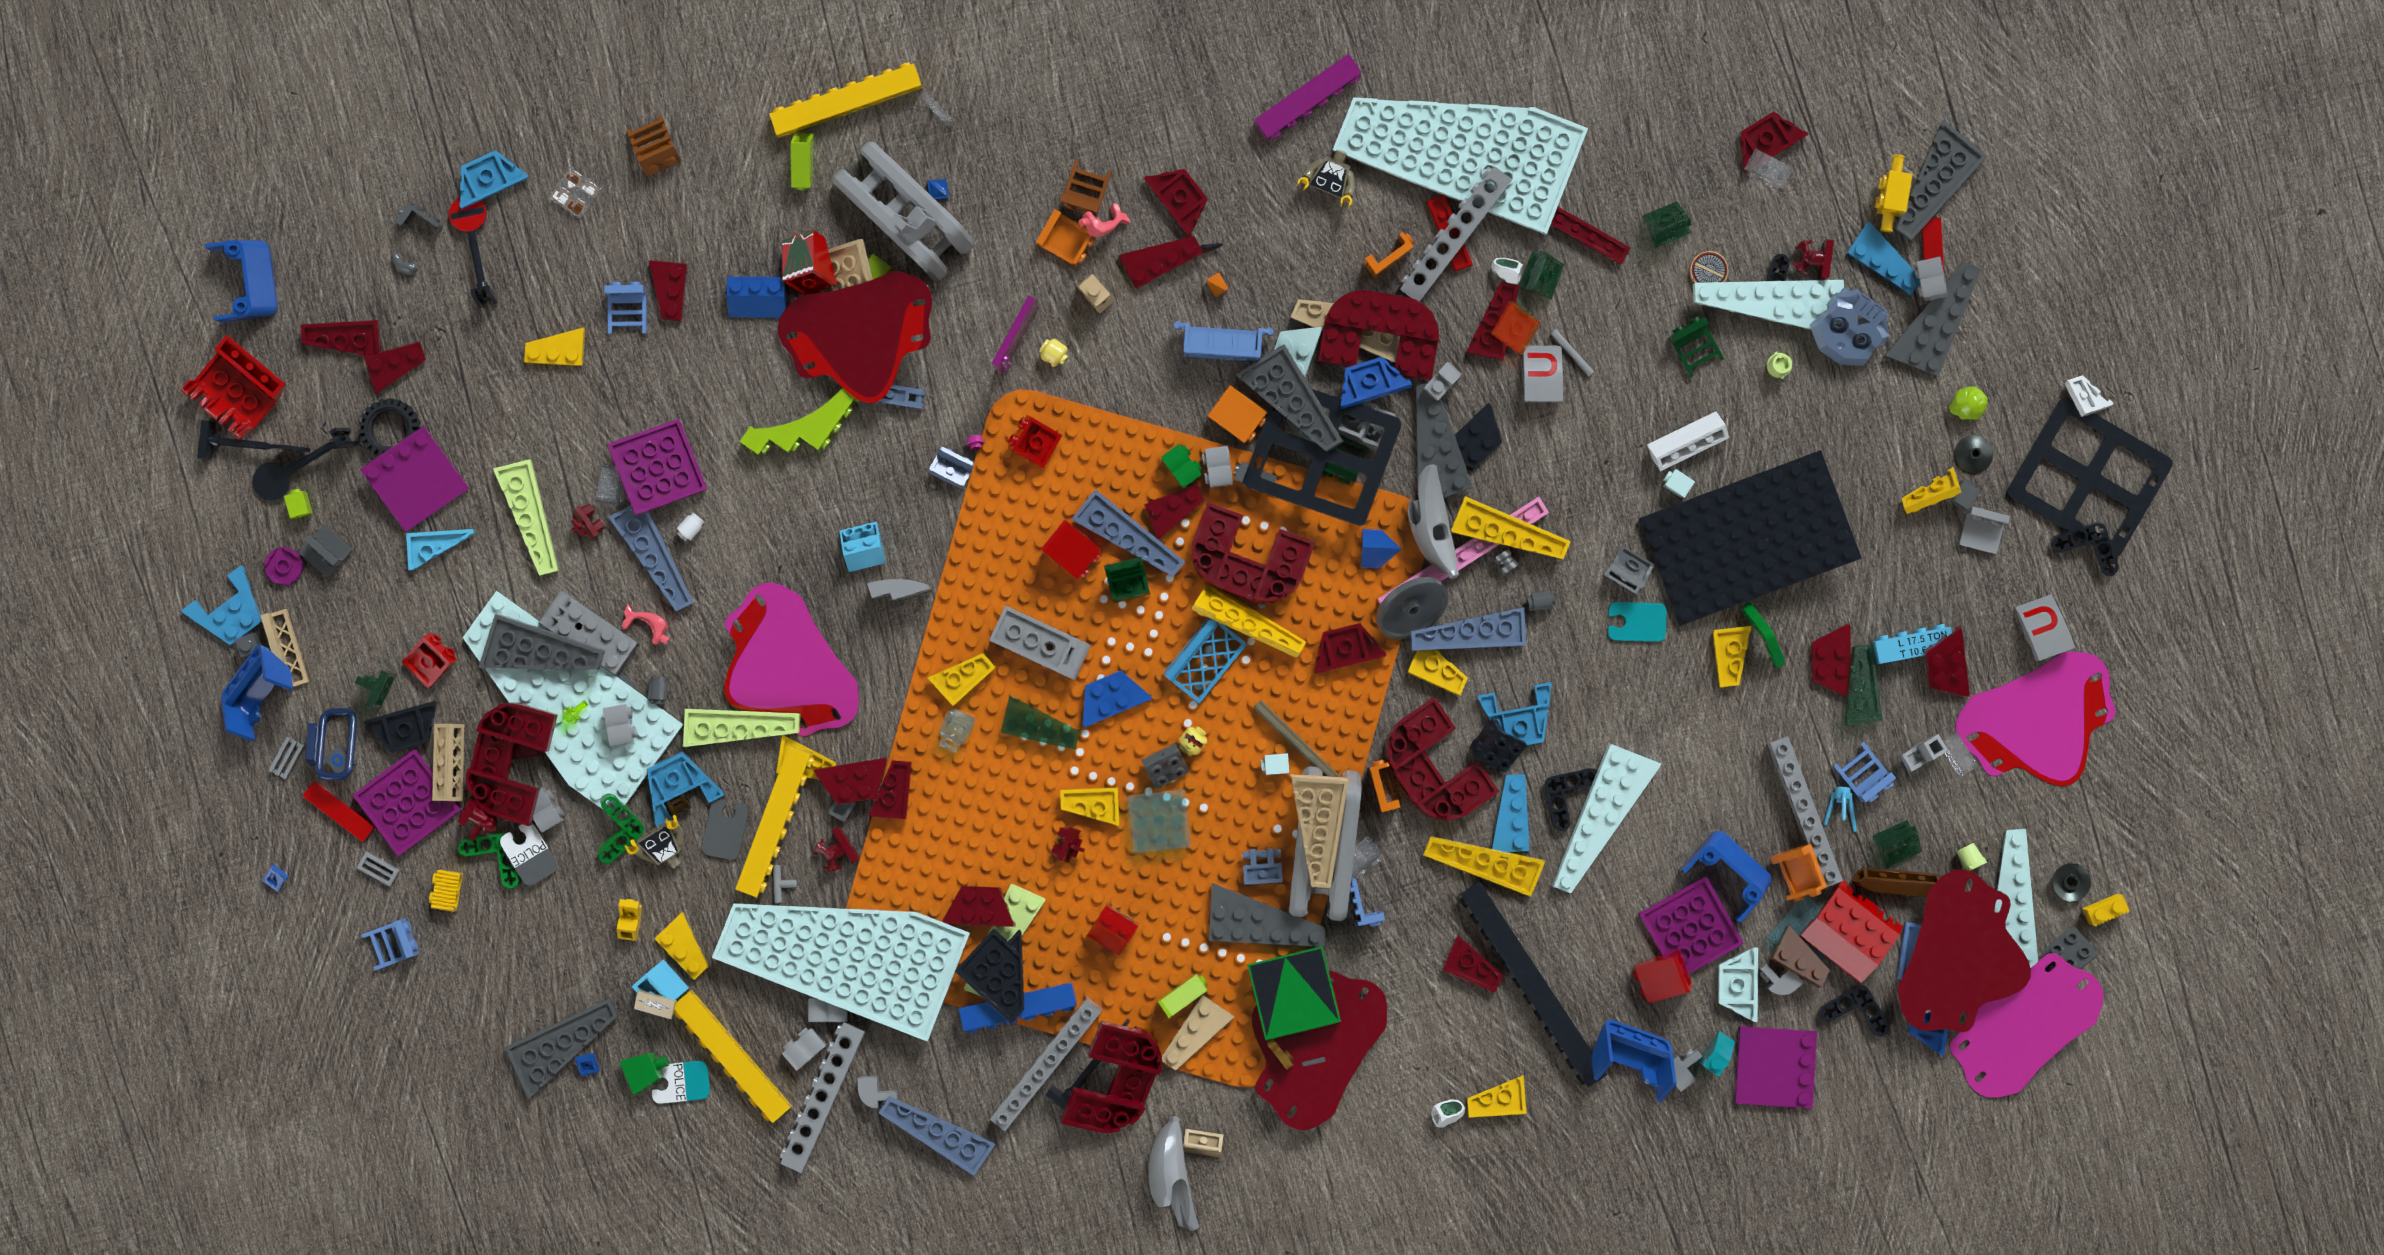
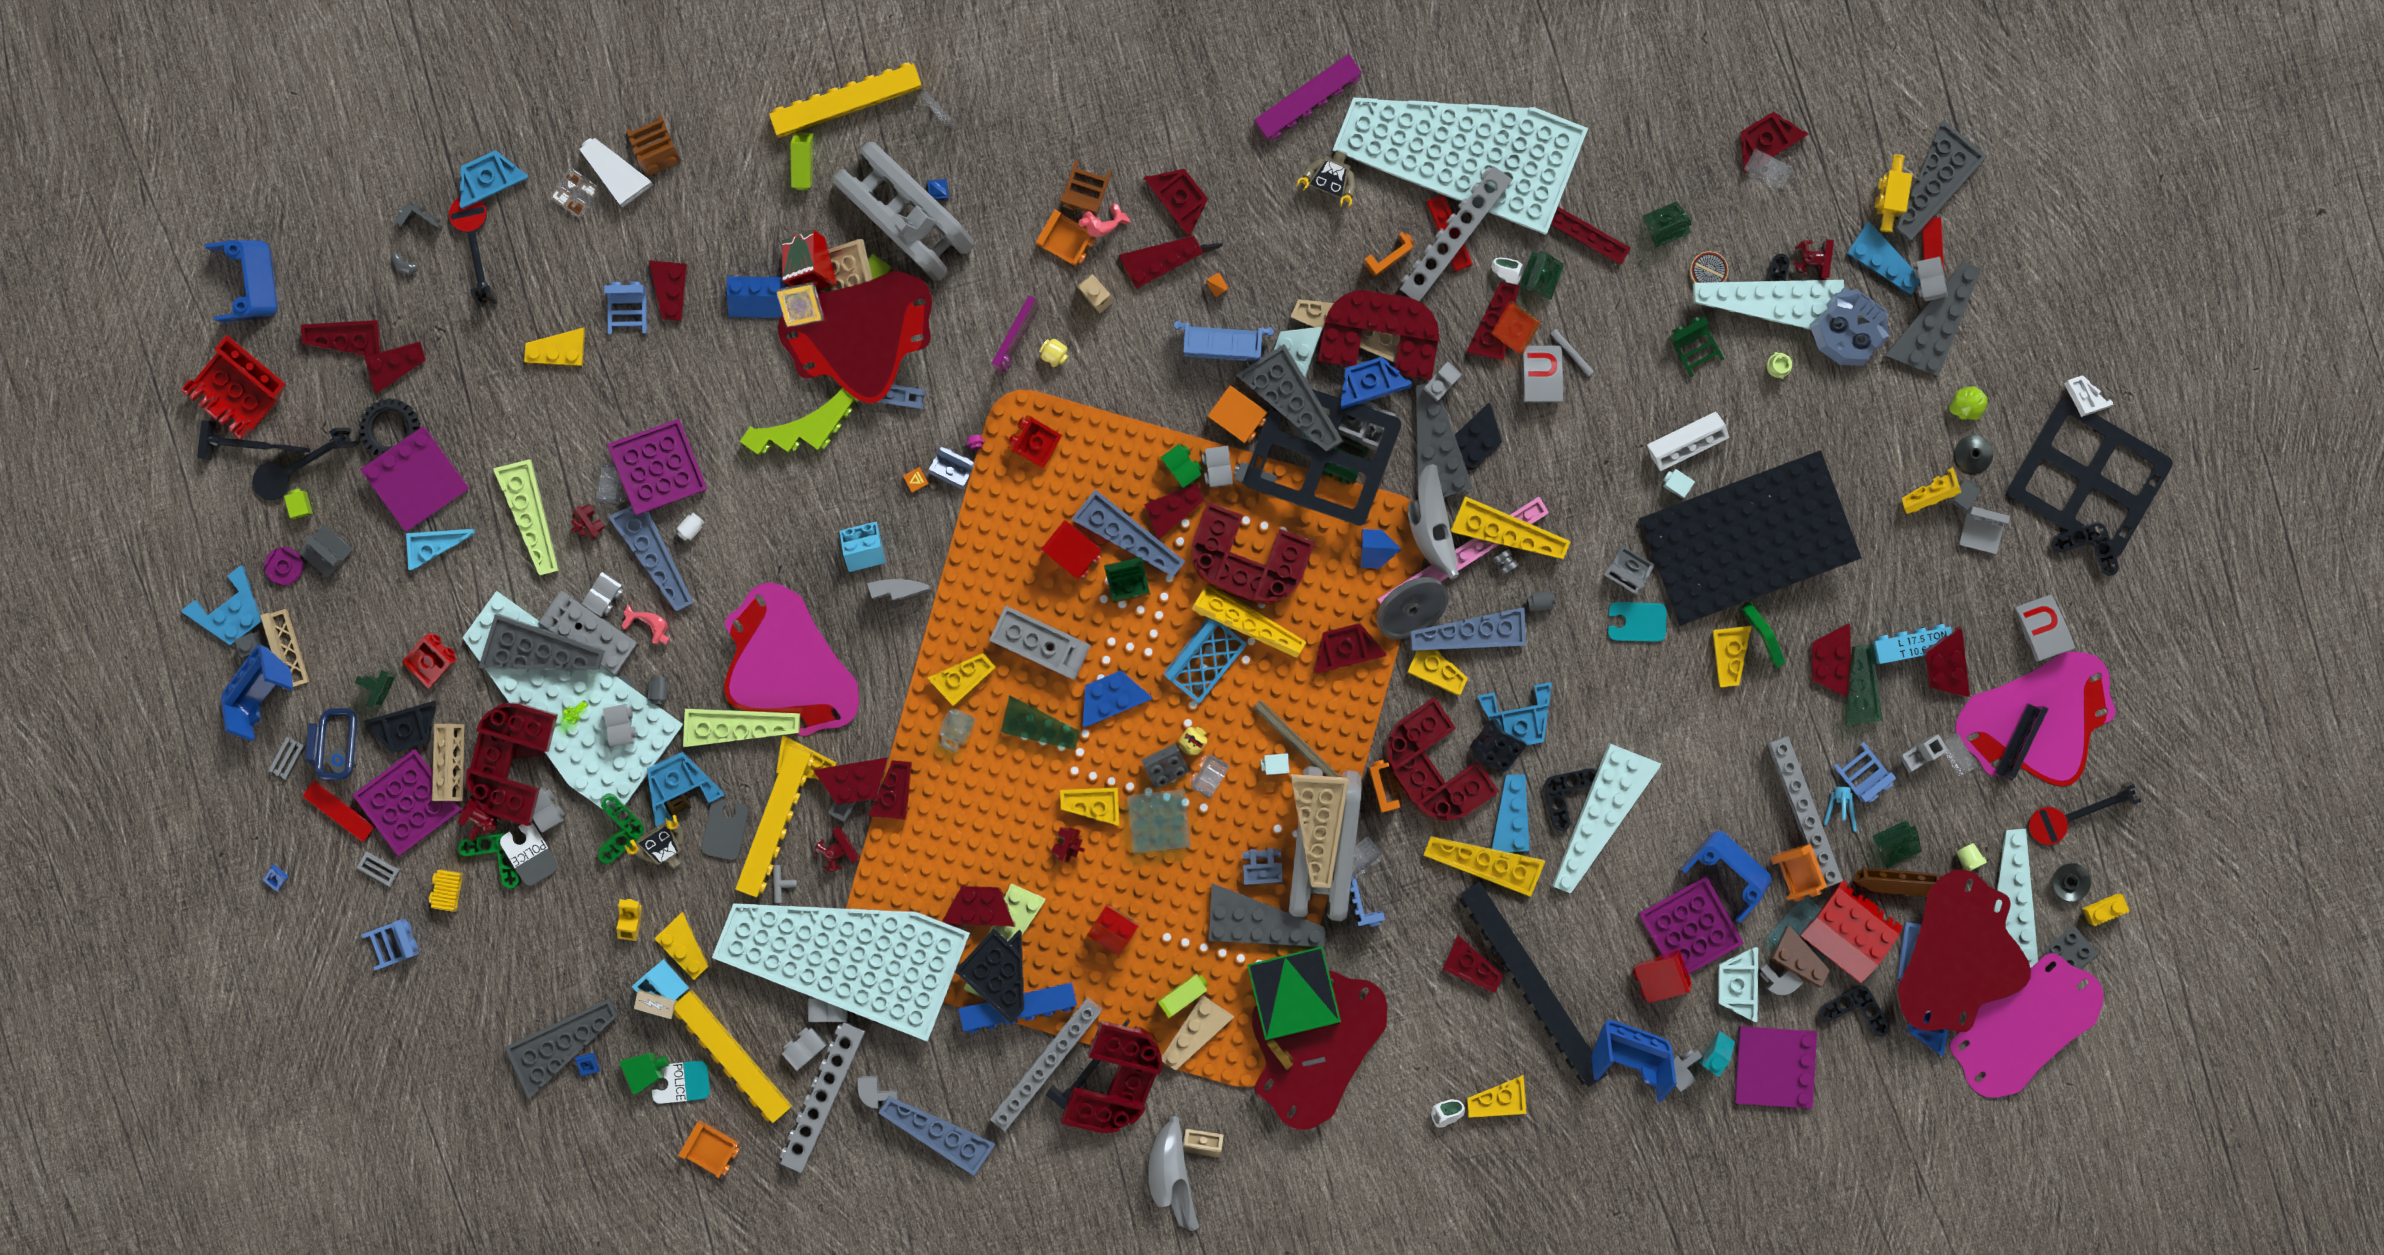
(602, 595): none -> light grey brick
(618, 175): none -> white slope
(710, 1149): none -> orange panel
(800, 304): none -> tile
(915, 479): none -> orange tile
(1209, 776): none -> clear brick
(2020, 741): none -> black fence
(2050, 825): none -> piece

